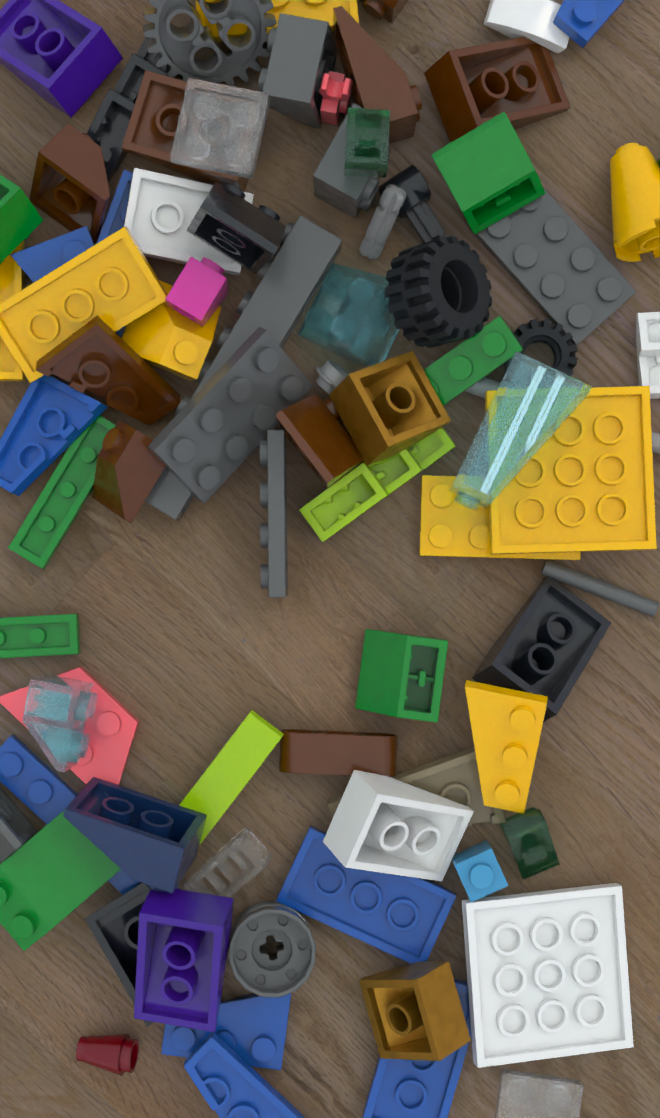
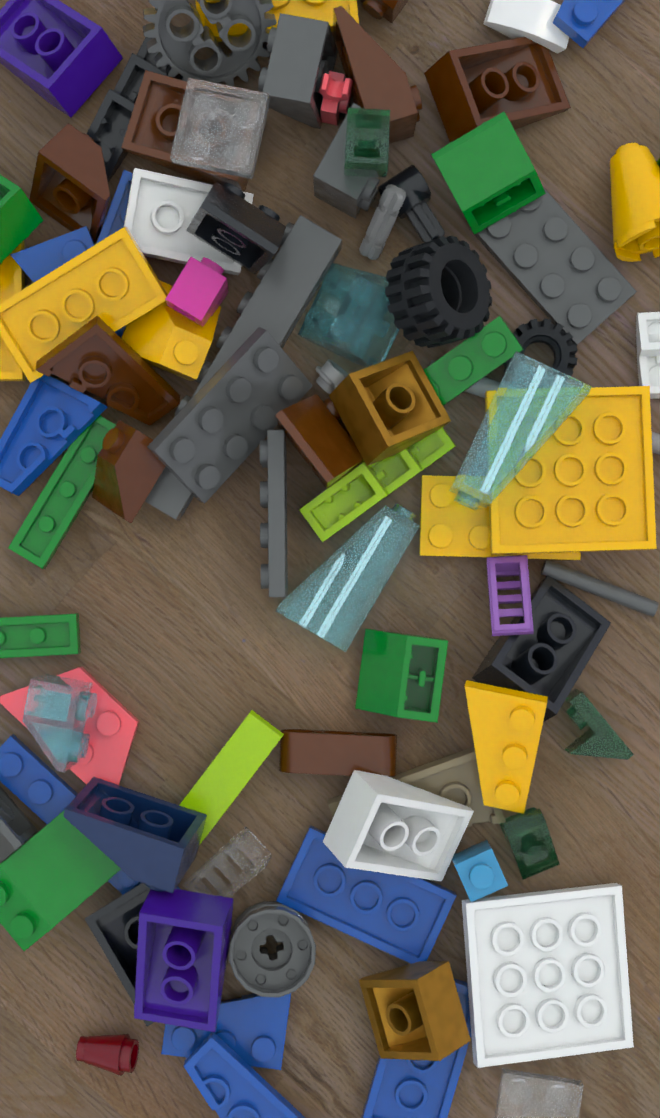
(347, 584): none -> clear light blue slope
(504, 567): none -> medium lavender slope
(600, 738): none -> clear green slope

